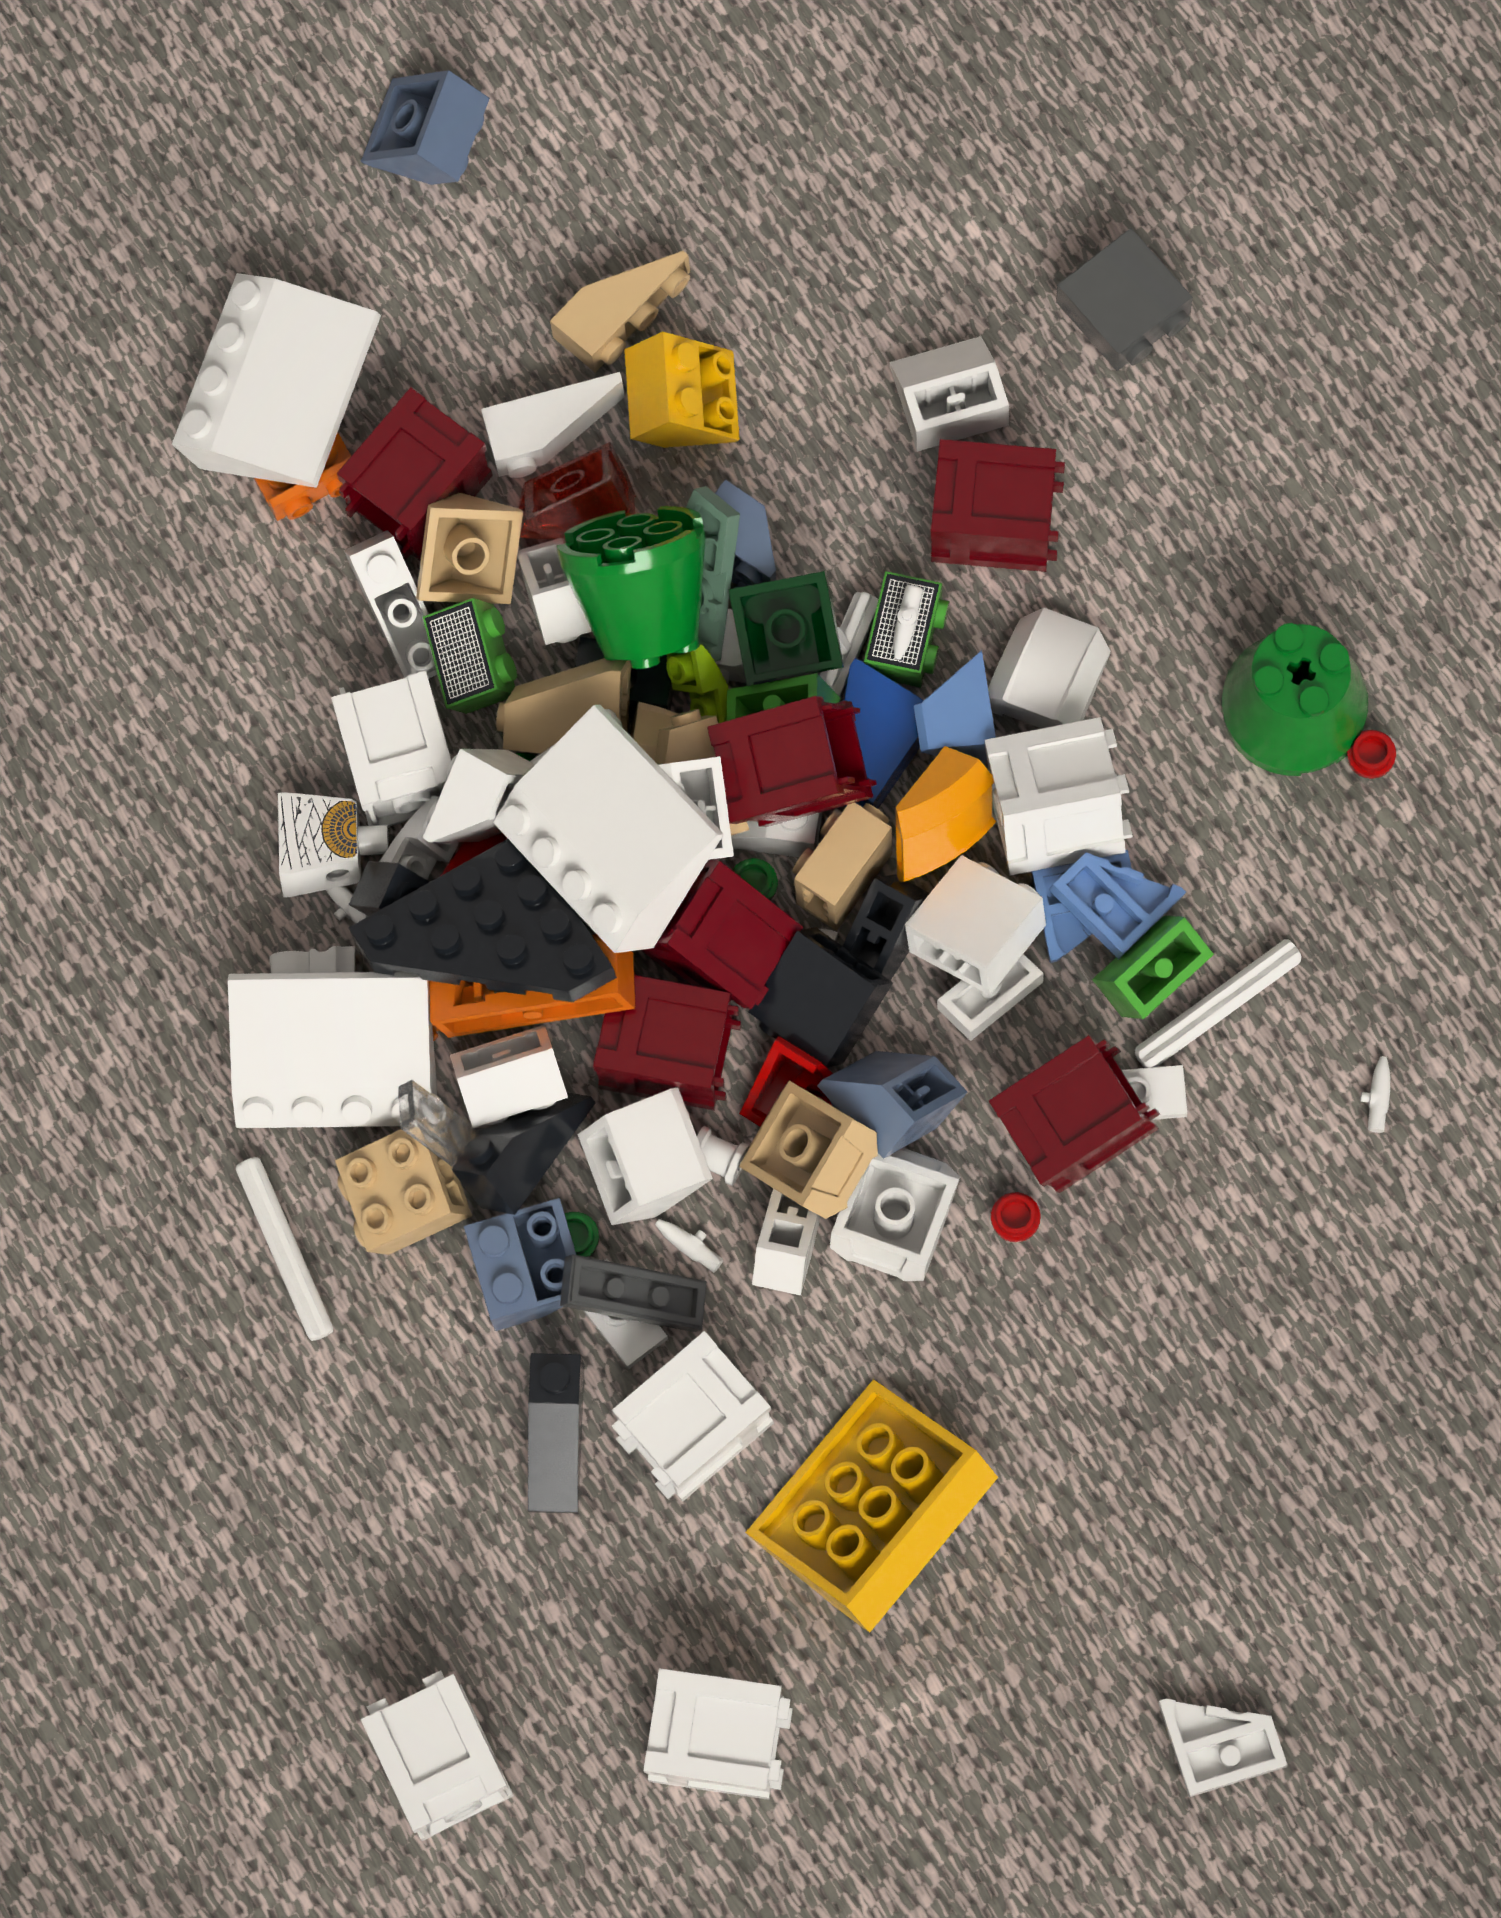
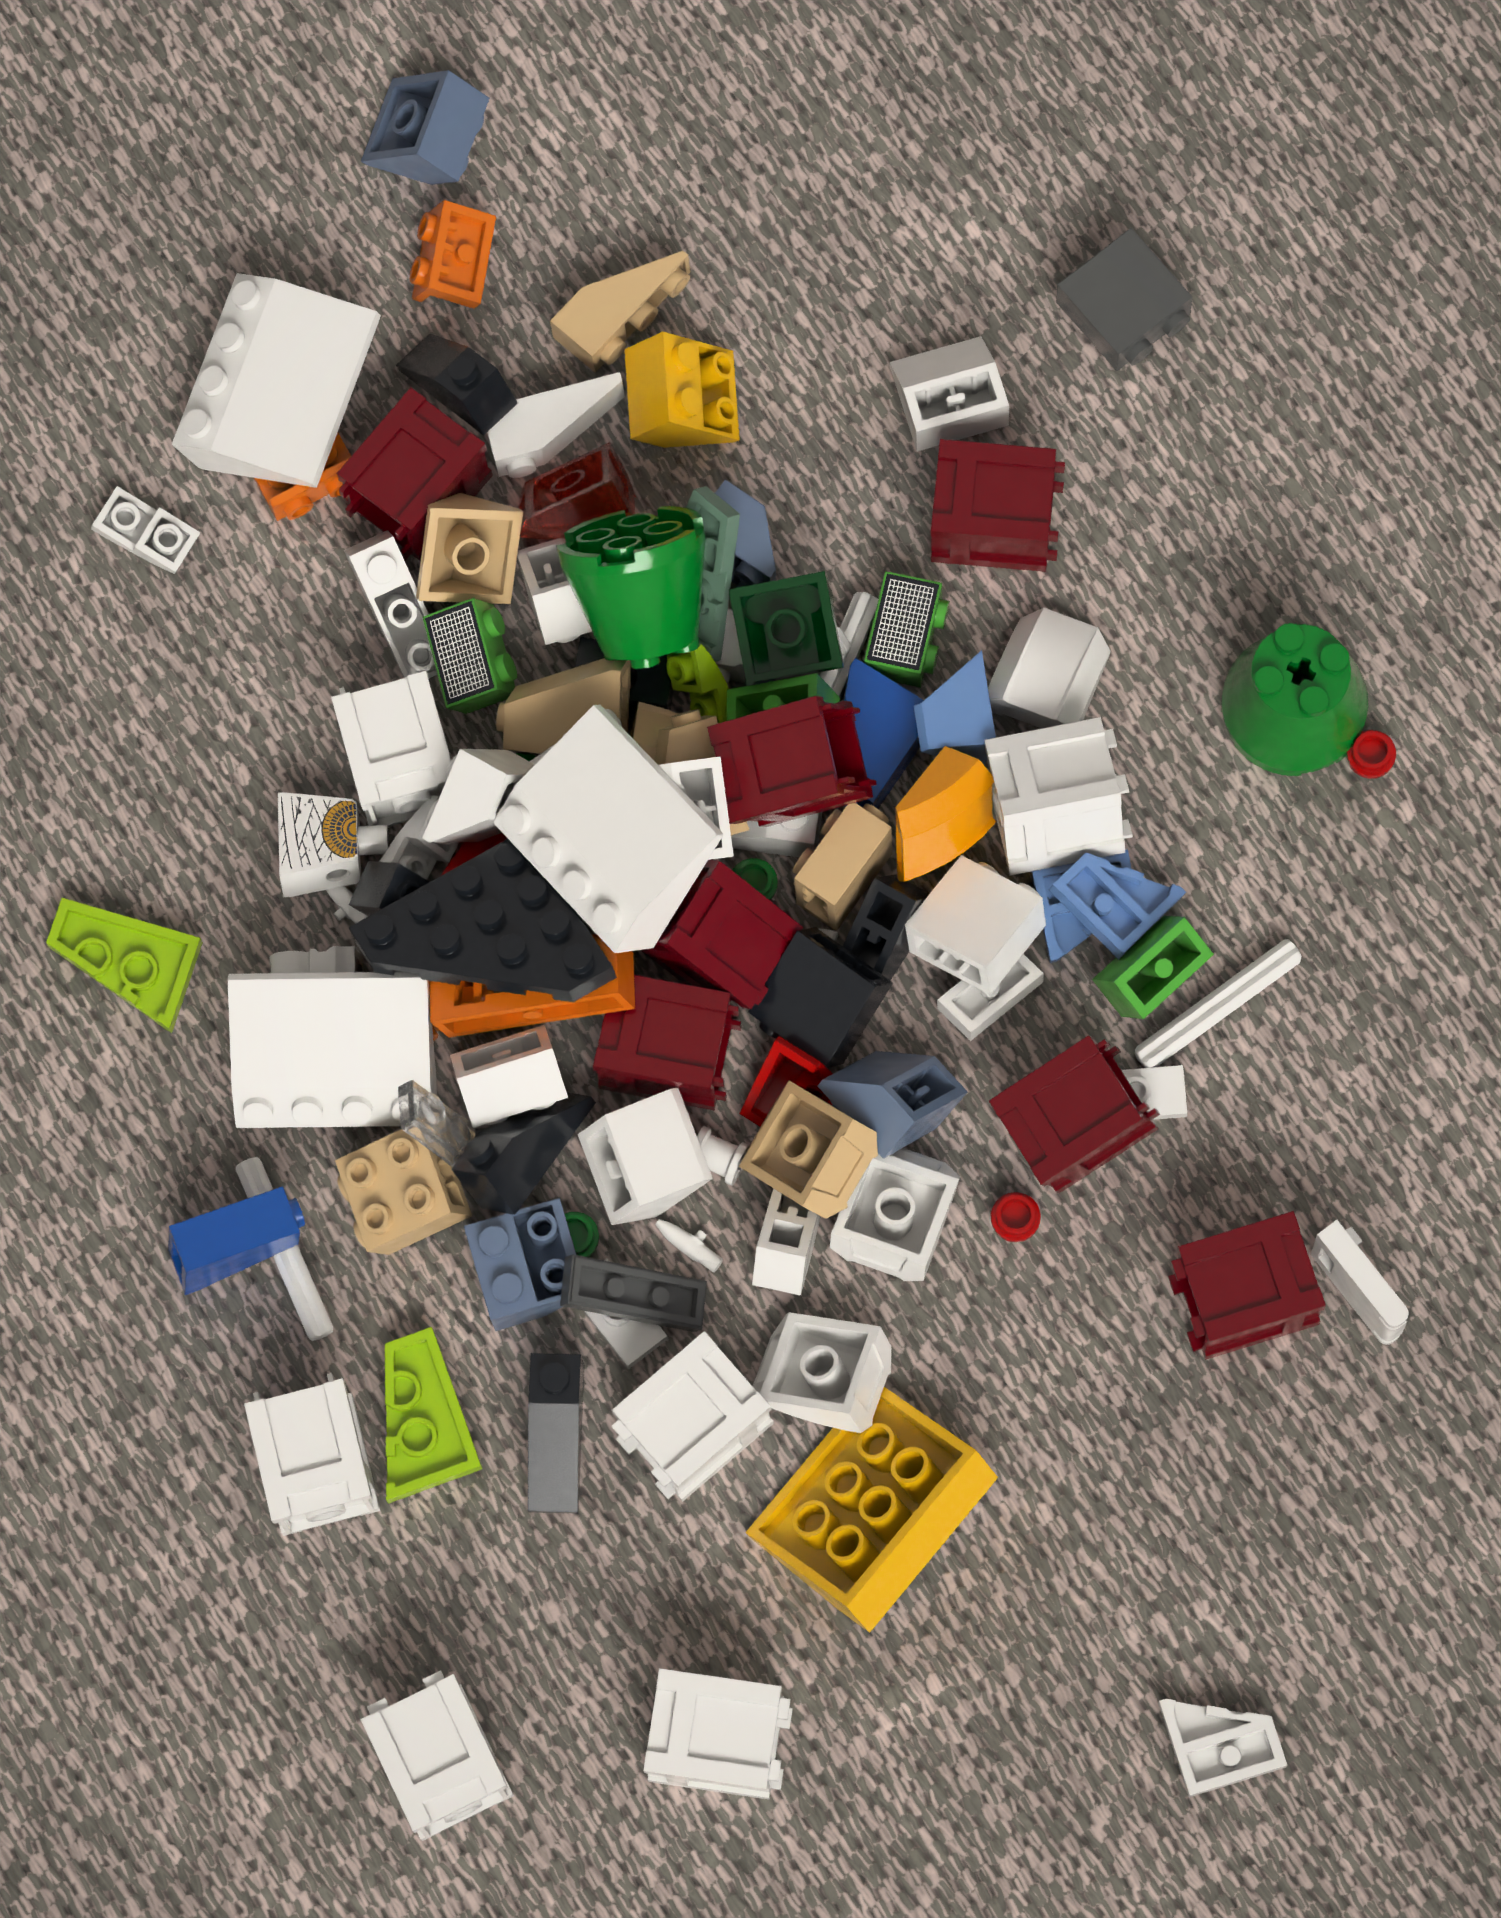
(128, 956): none -> lime wing
(145, 531): none -> white slope
(233, 1238): none -> blue slope
(312, 1456): none -> white container
(424, 1419): none -> lime wing
(452, 254): none -> orange bracket
(459, 381): none -> black slope
(825, 1371): none -> white slope
(906, 620): white helmet -> none
(1247, 1286): none -> dark red container
(1360, 1282): none -> white container
(1378, 1096): white helmet -> none

